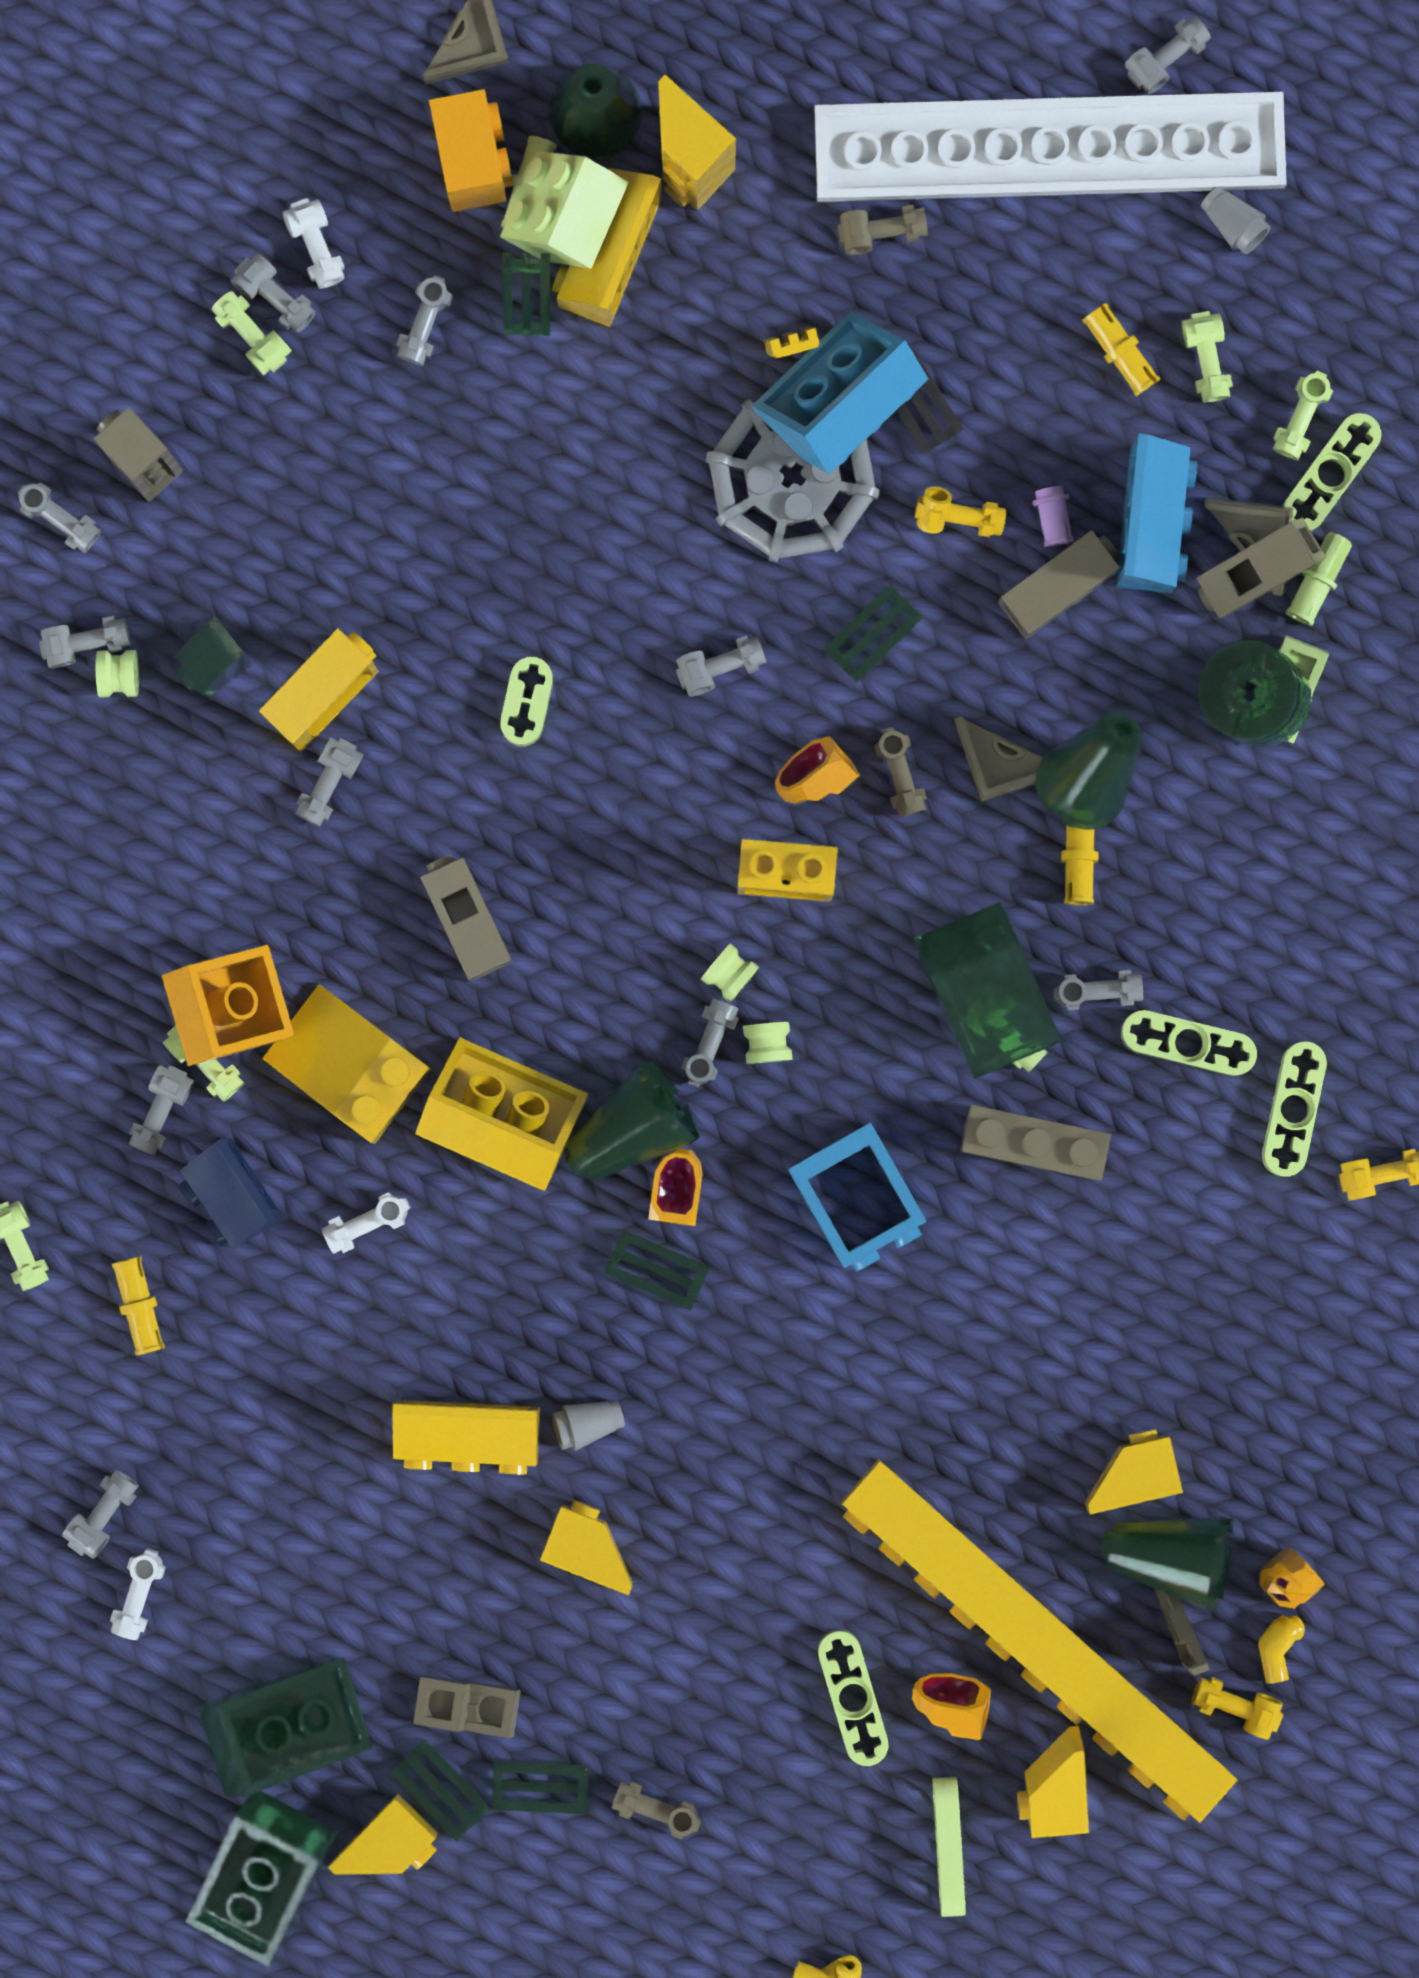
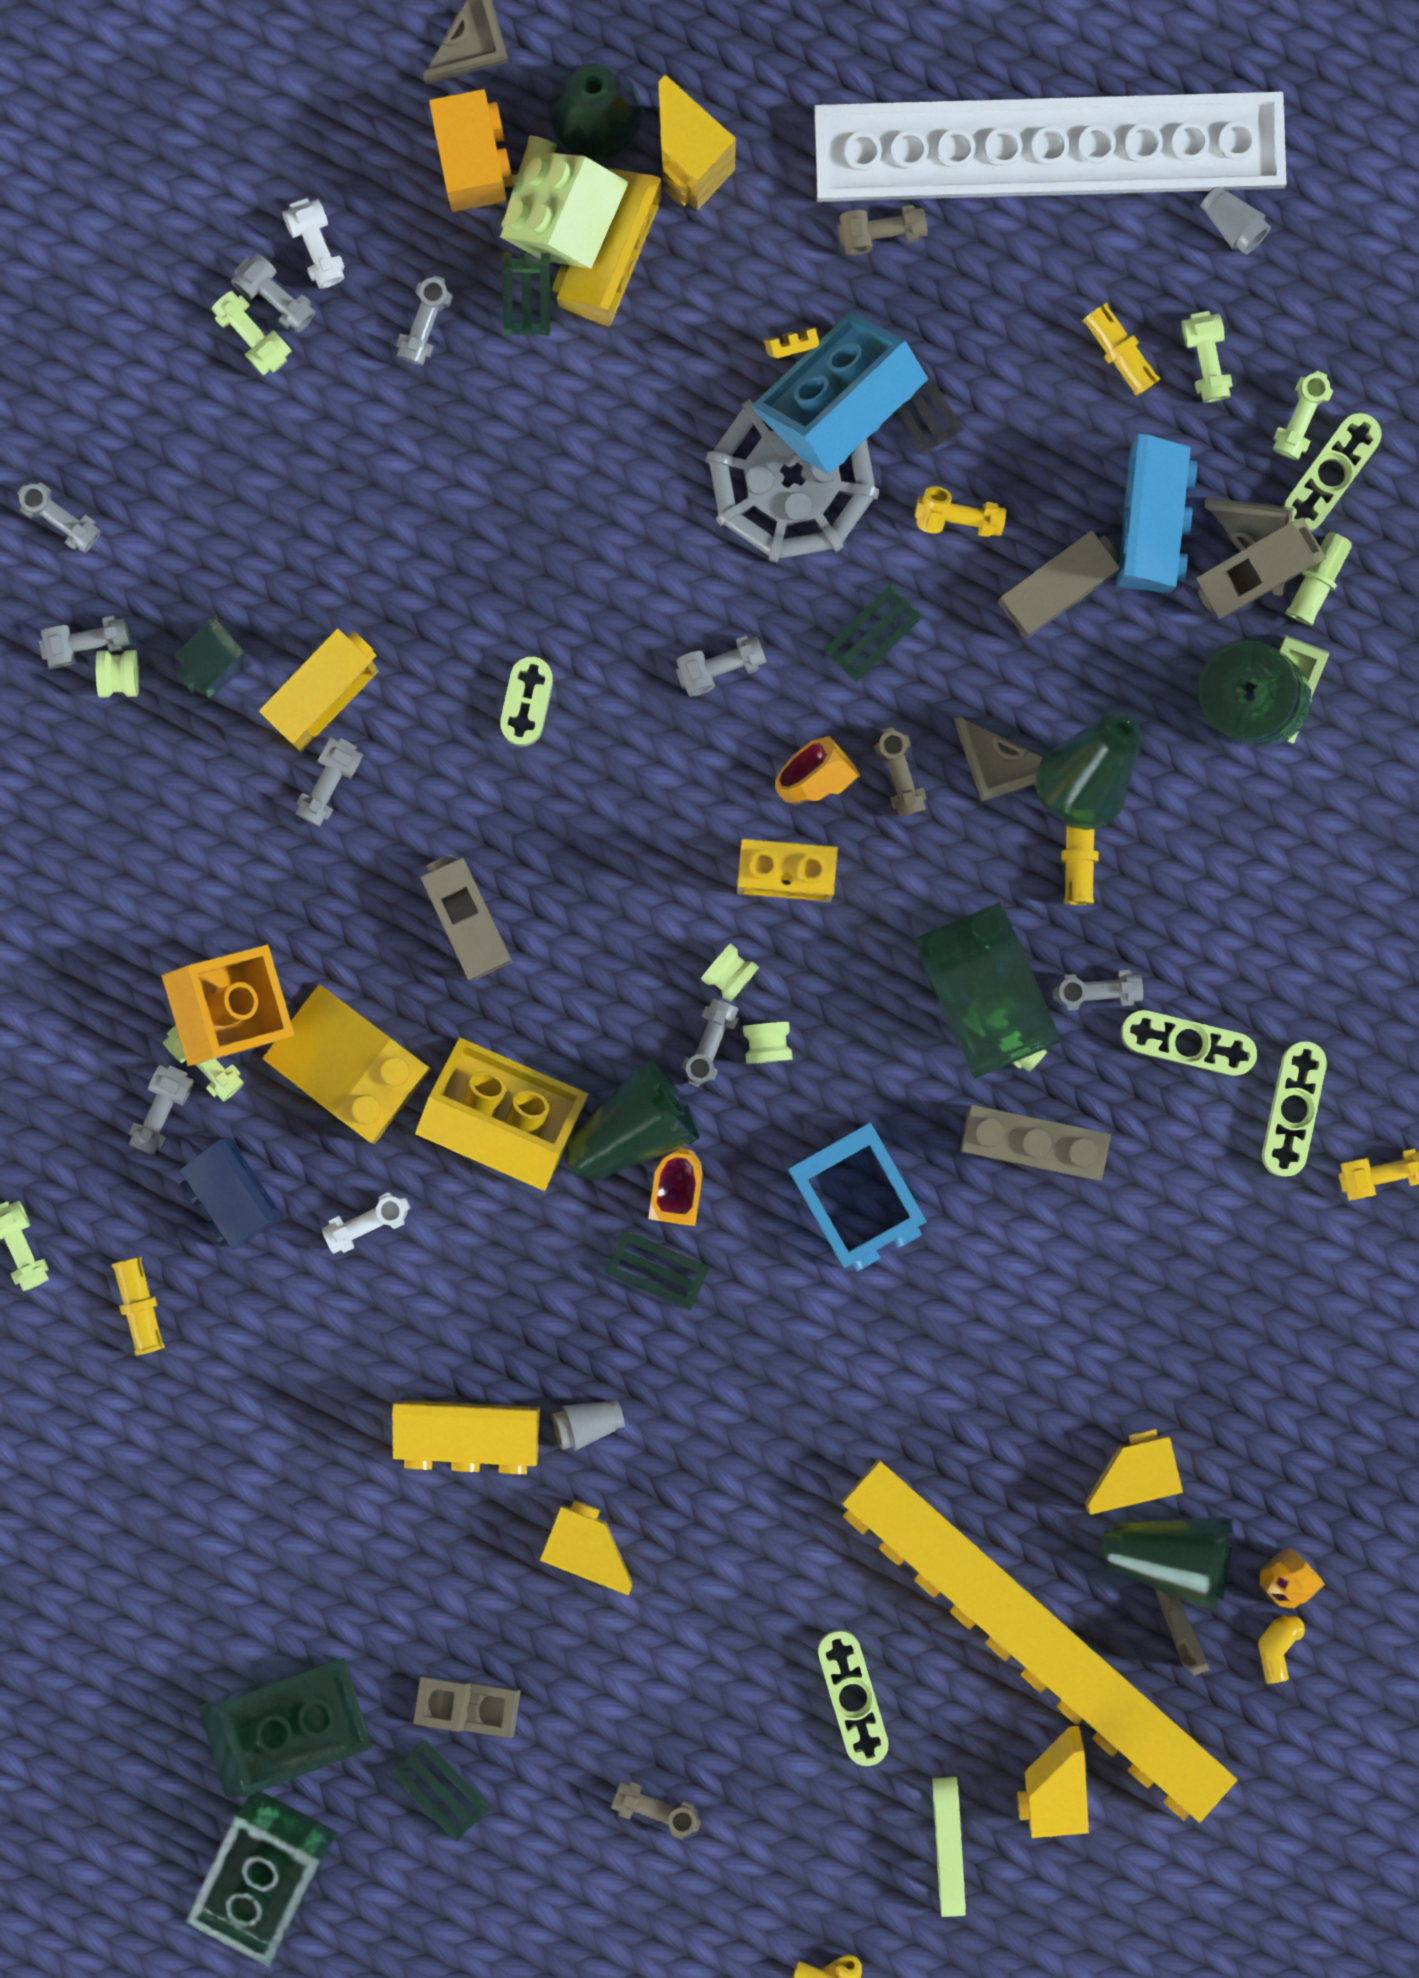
(85, 1534): light grey bar -> none
(137, 452): dark tan brick -> none
(143, 1570): white bar -> none
(388, 1843): yellow slope -> none
(580, 1788): clear green tile -> none
(954, 1703): light orange rock -> none
(1054, 515): lavender pin -> none
(1149, 70): light grey bar -> none
(1261, 1715): yellow bar -> none

